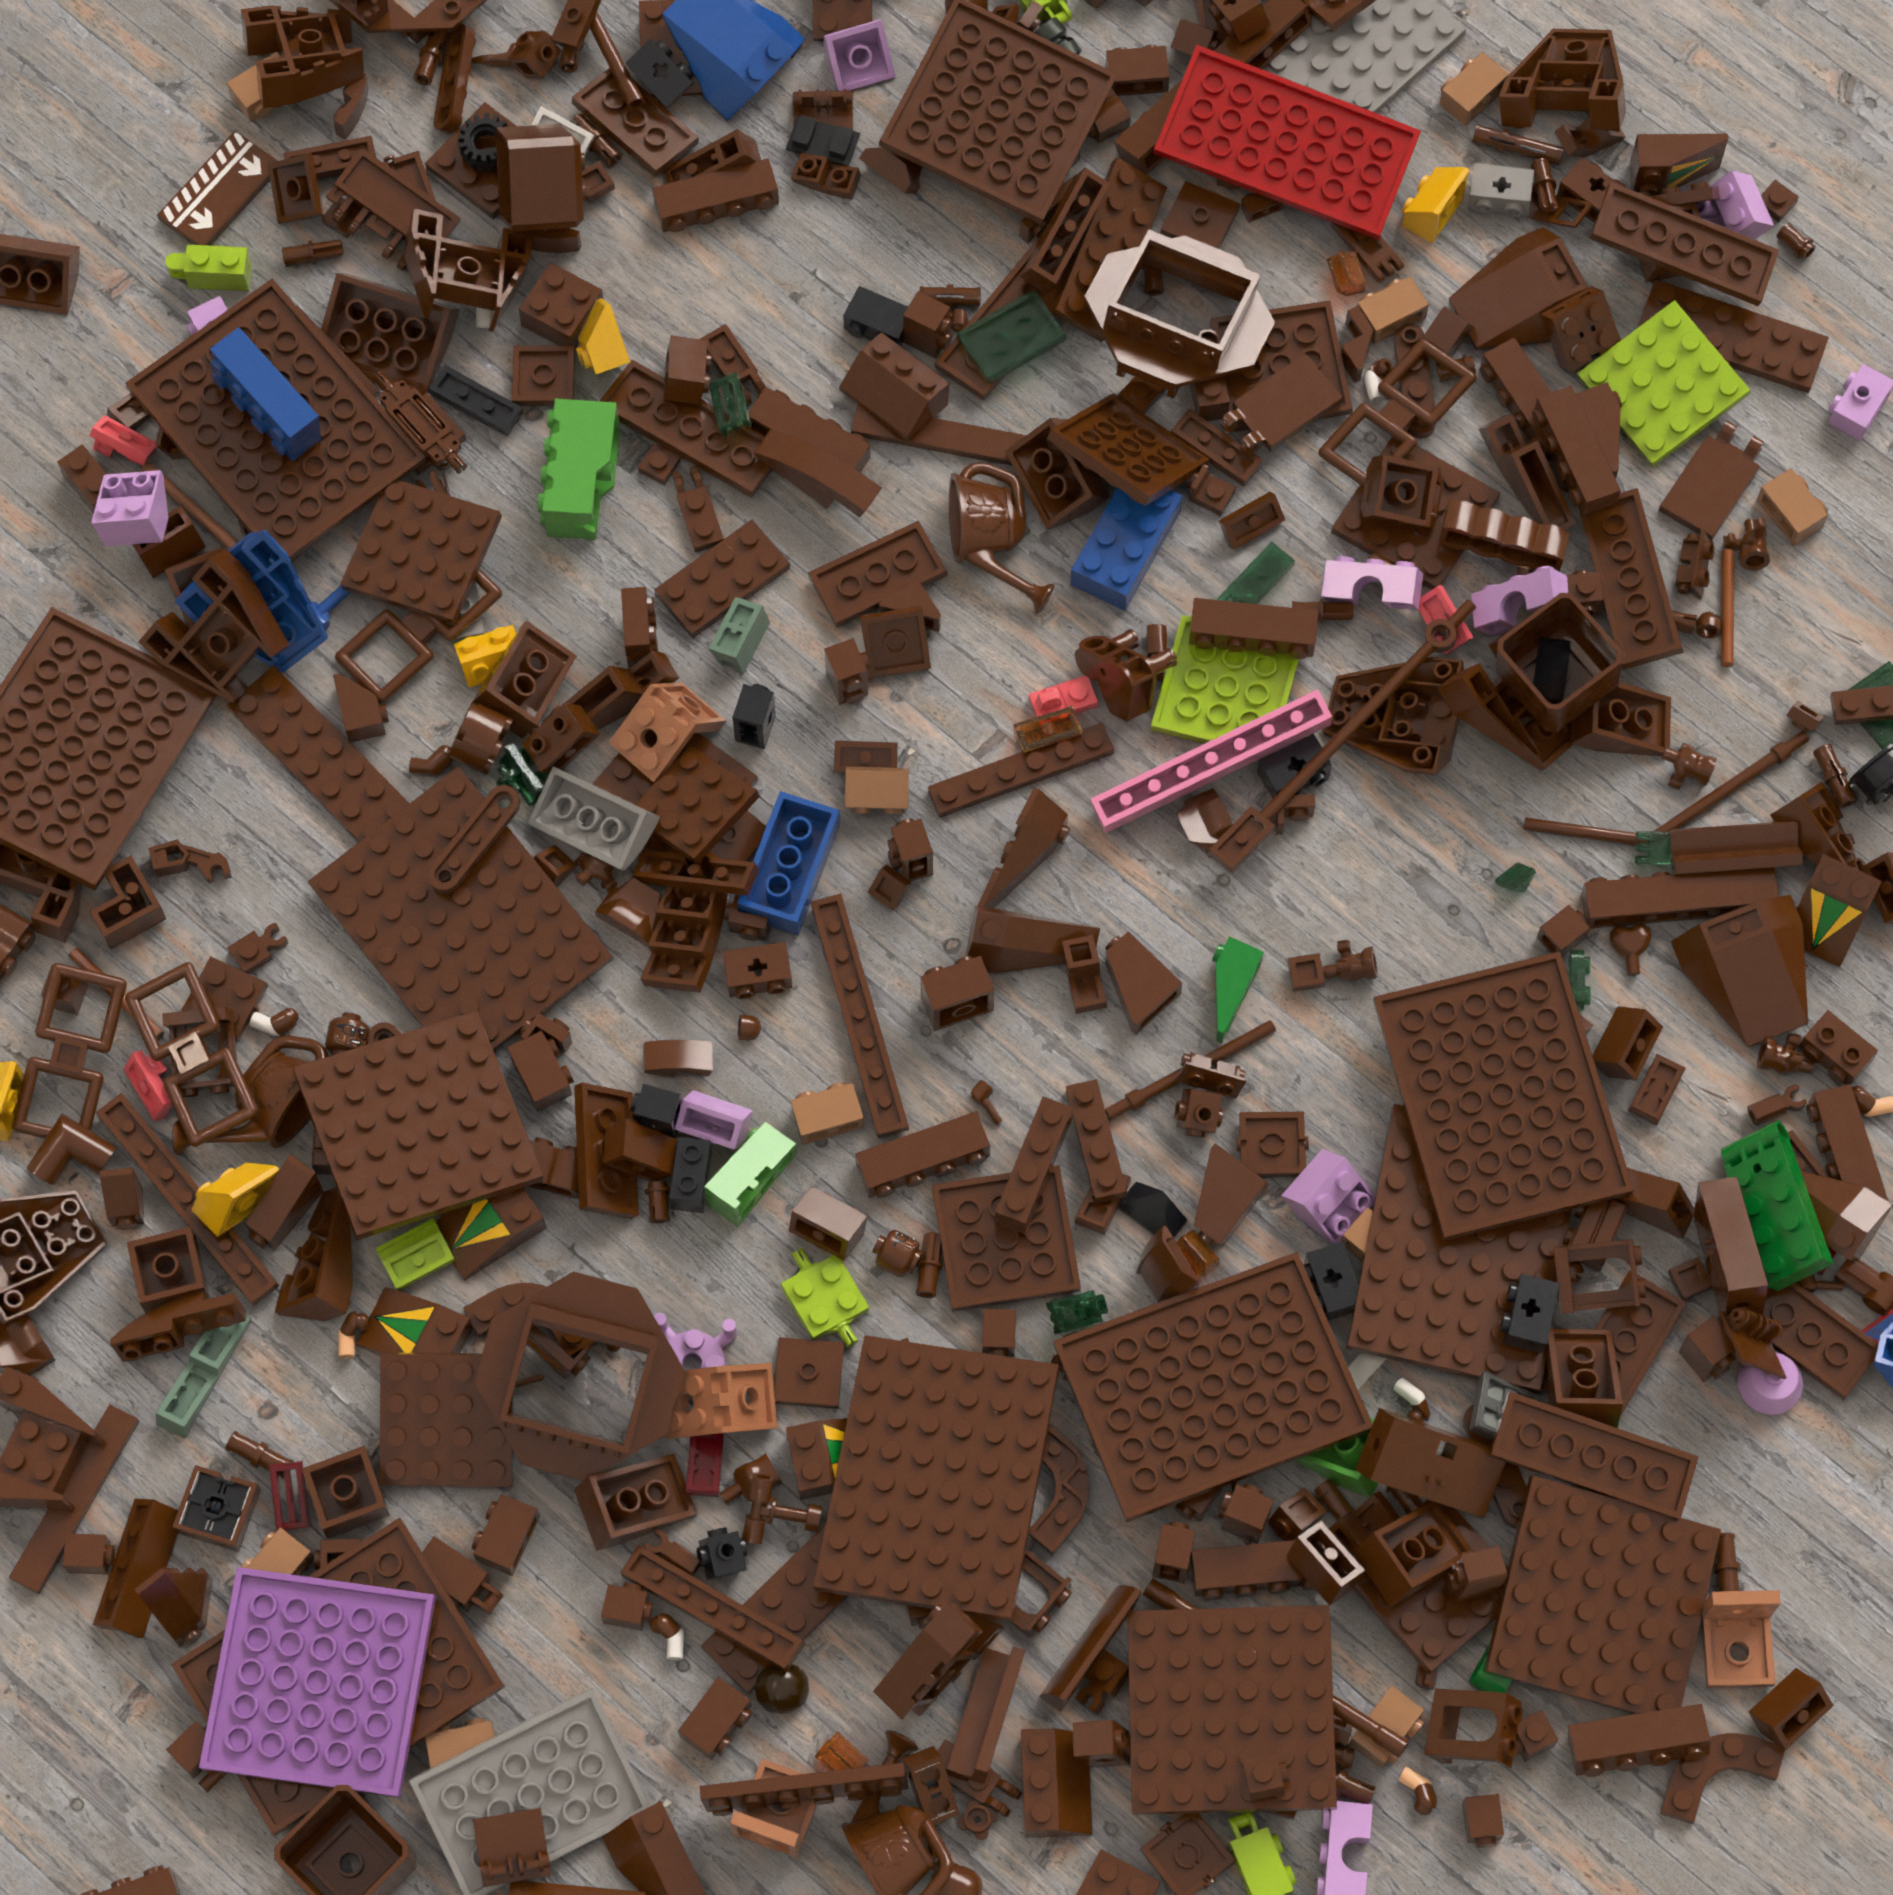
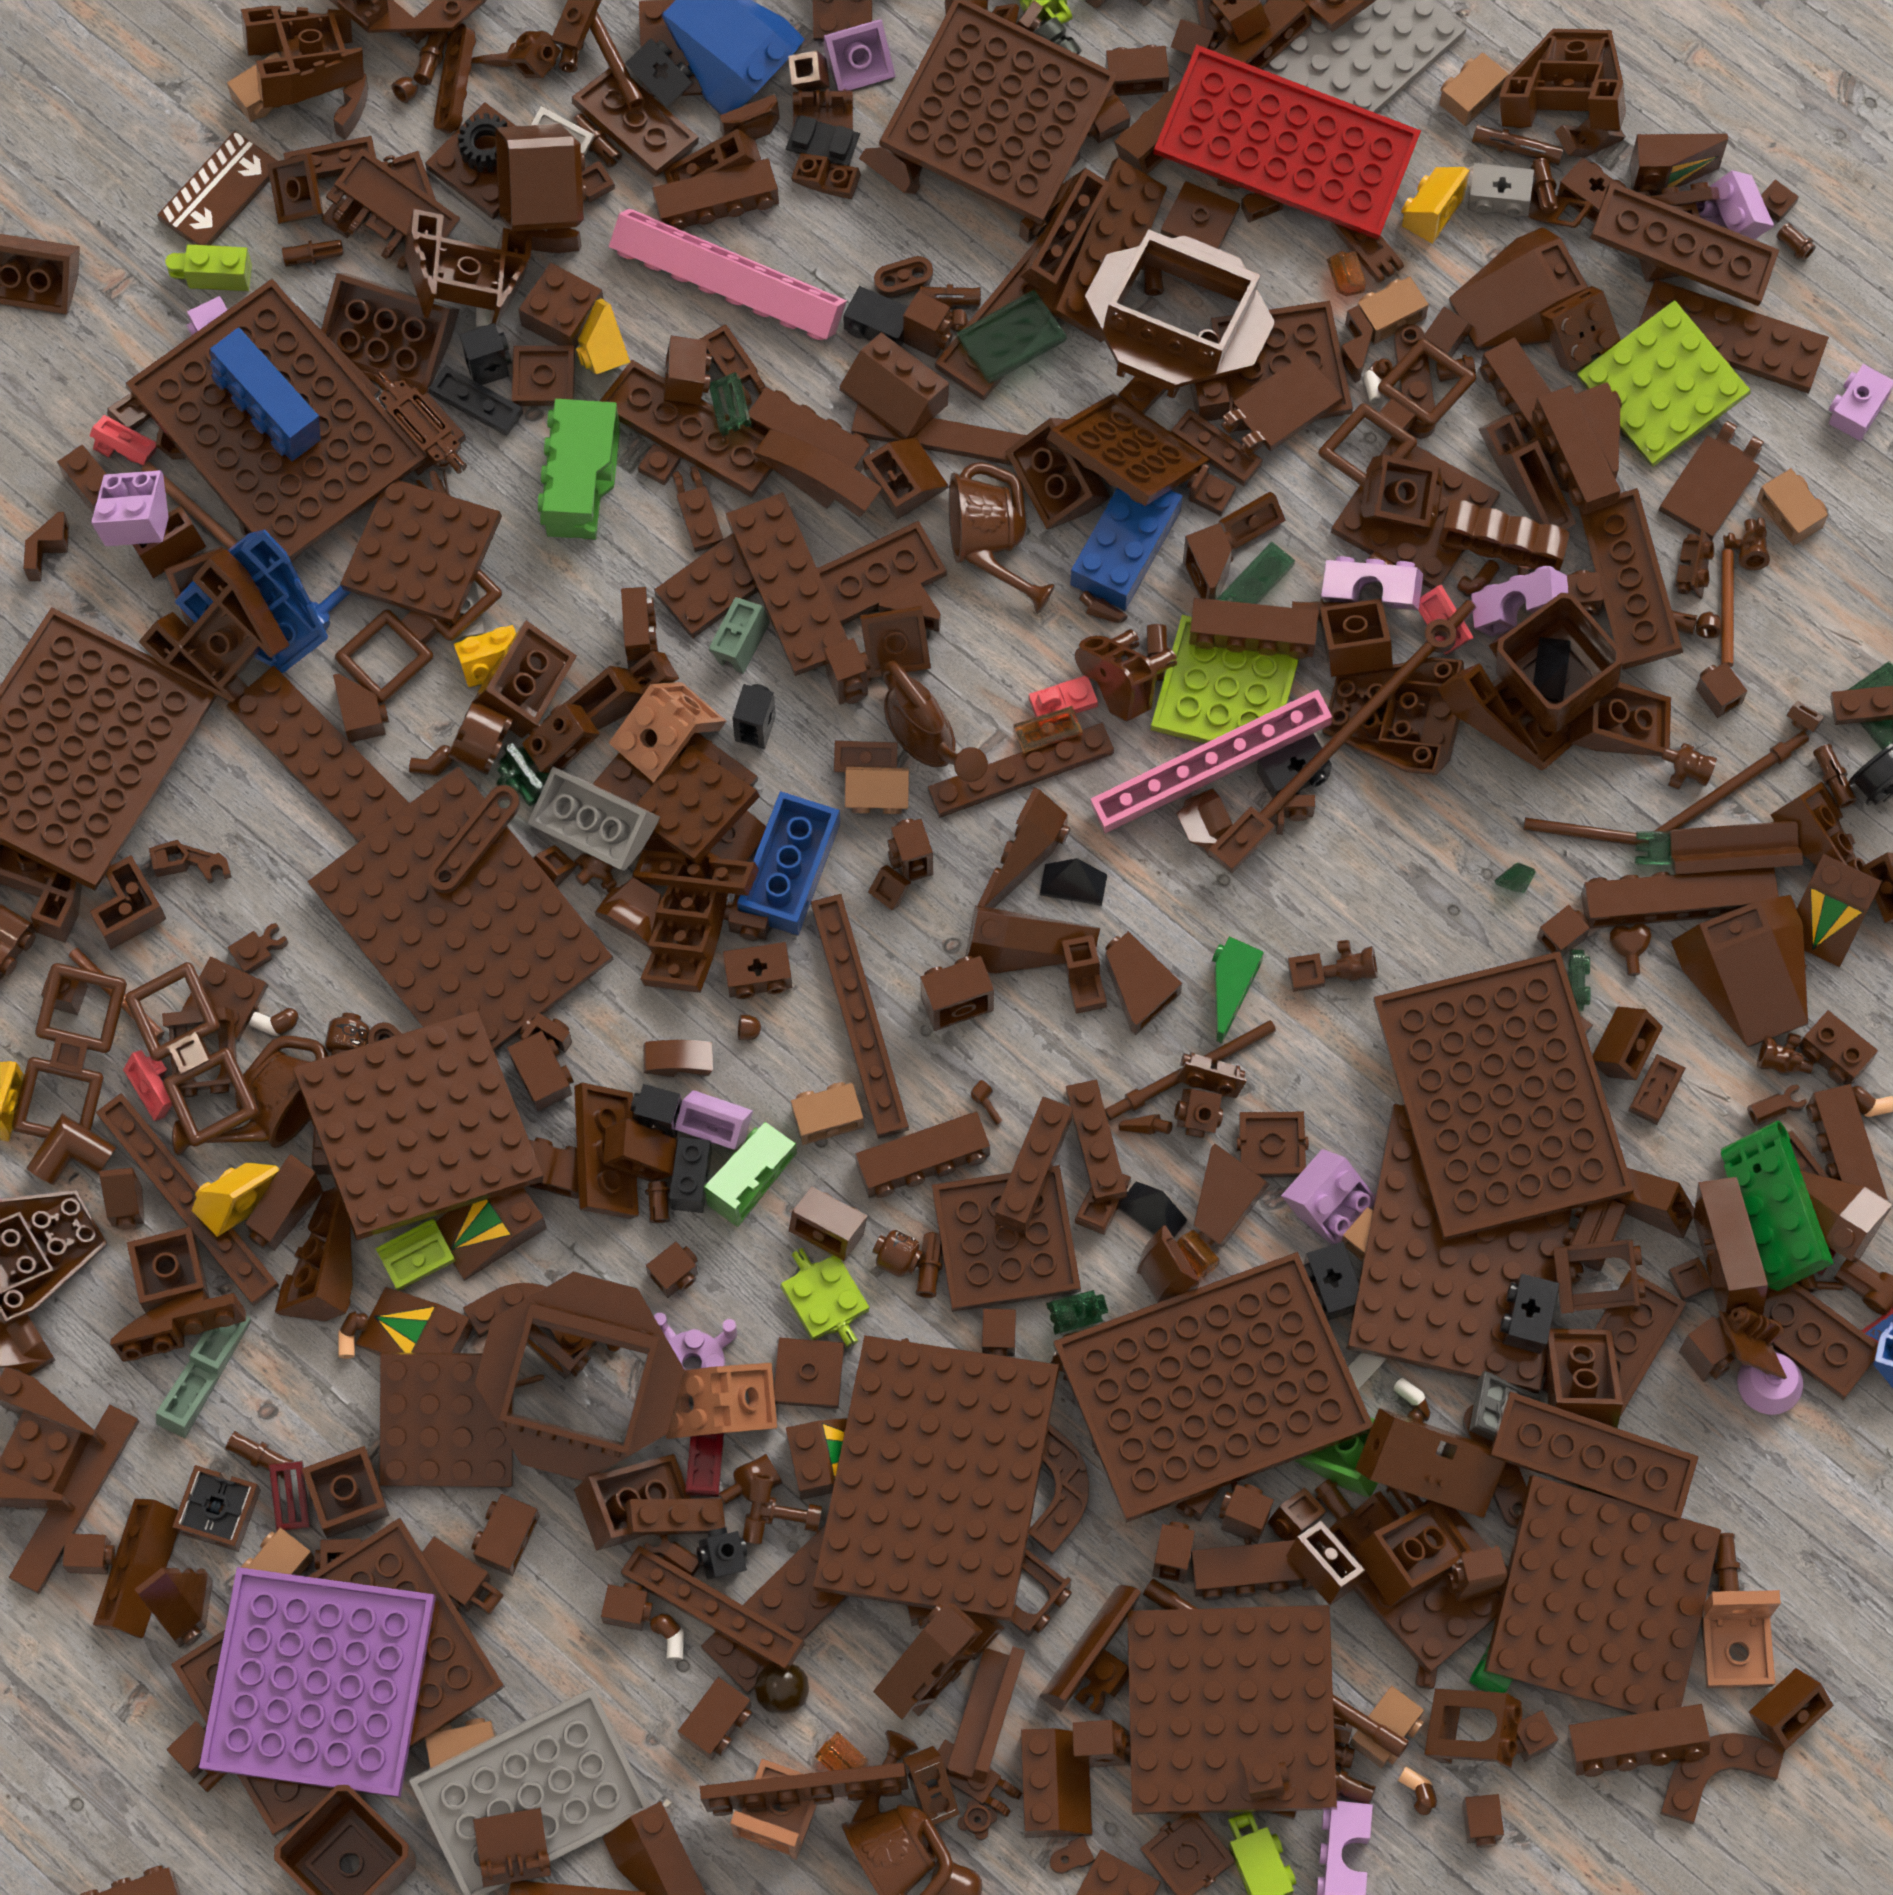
(49, 538): none -> reddish brown slope
(404, 89): none -> reddish brown hinge
(486, 354): none -> black brick
(673, 1269): none -> reddish brown brick
(674, 1516): none -> reddish brown plate
(727, 274): none -> bright pink brick
(752, 119): none -> reddish brown slope
(787, 581): none -> reddish brown plate
(809, 71): none -> reddish brown brick
(902, 276): none -> reddish brown plate
(904, 474): none -> reddish brown slope
(923, 727): none -> reddish brown piece
(1074, 882): none -> black slope
(1077, 1854): none -> reddish brown piece
(1101, 608): none -> reddish brown bar
(1146, 1125): none -> reddish brown bar
(1208, 560): none -> reddish brown slope
(1356, 637): none -> reddish brown brick
(1481, 580): none -> reddish brown arm
(1721, 689): none -> reddish brown brick

